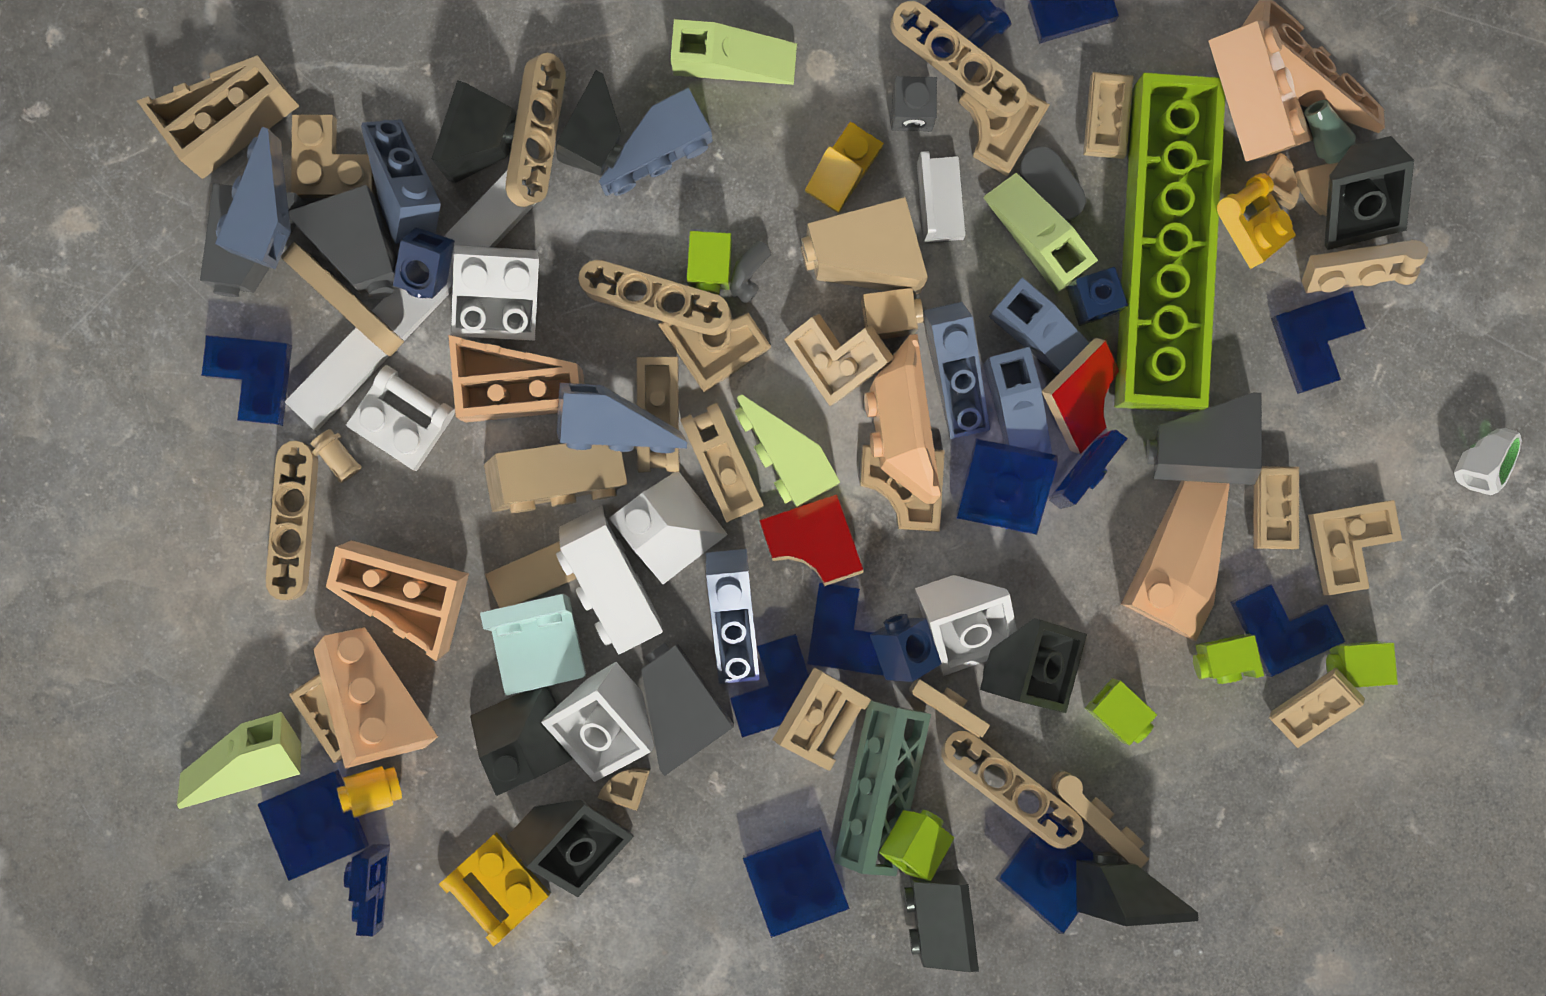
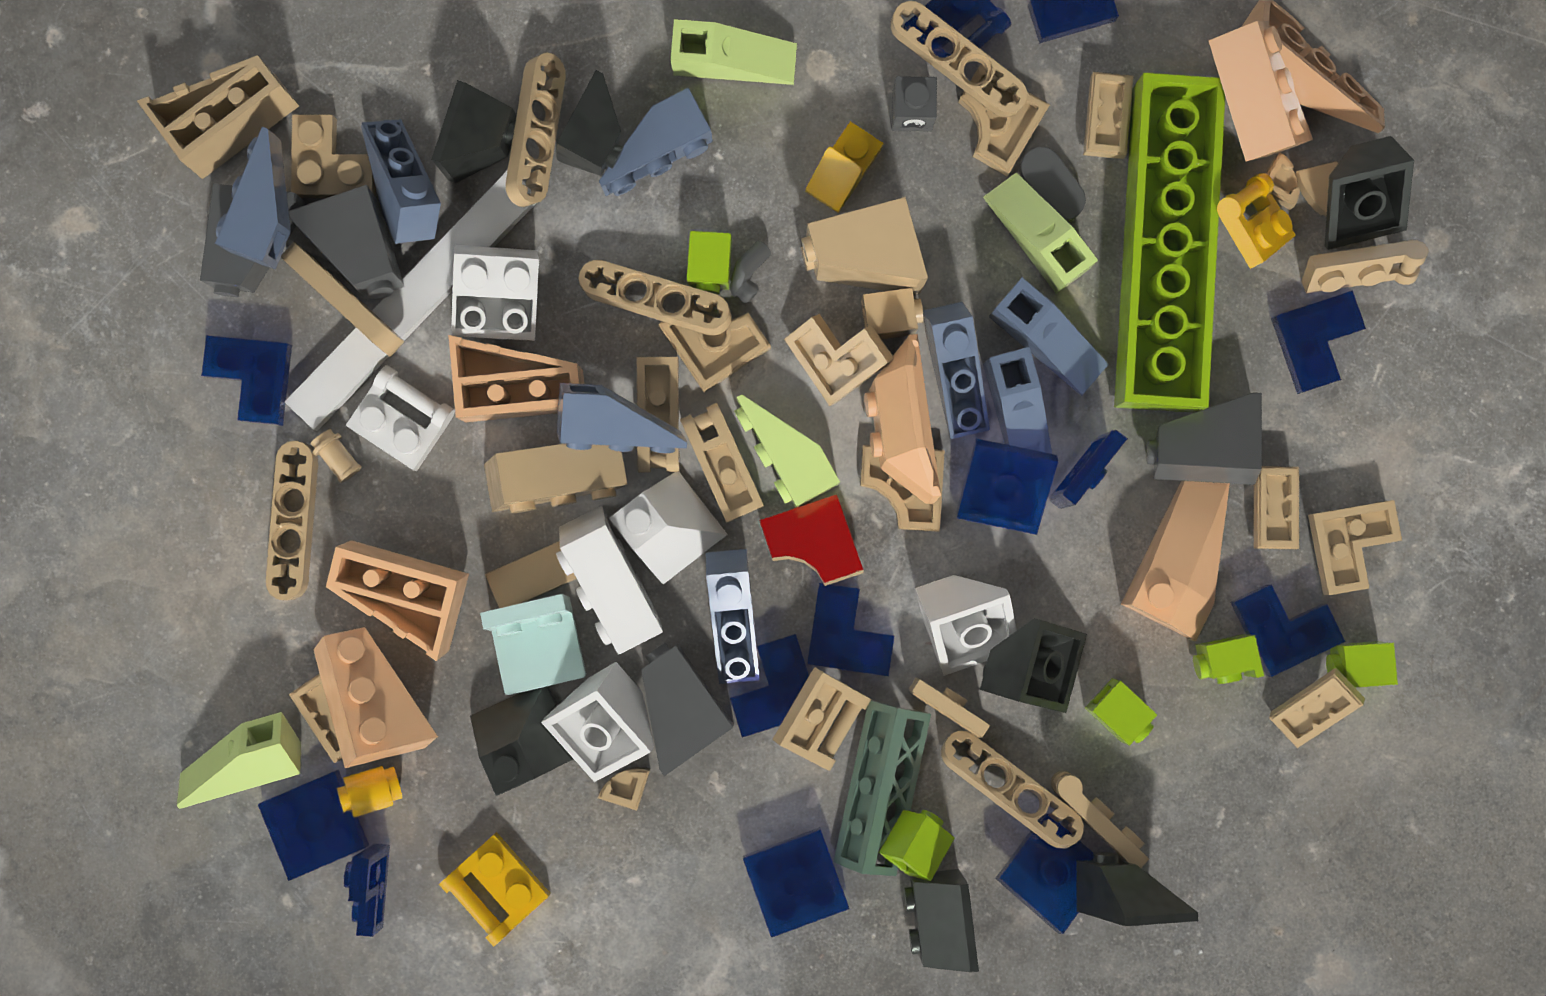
(434, 252): dark blue brick -> none
(568, 843): pearl dark grey slope -> none
(905, 648): dark blue brick -> none
(940, 198): white panel -> none
(1079, 395): red tile -> none
(1097, 296): dark blue brick -> none
(1329, 132): sand green cone -> none
(1489, 461): white rock -> none

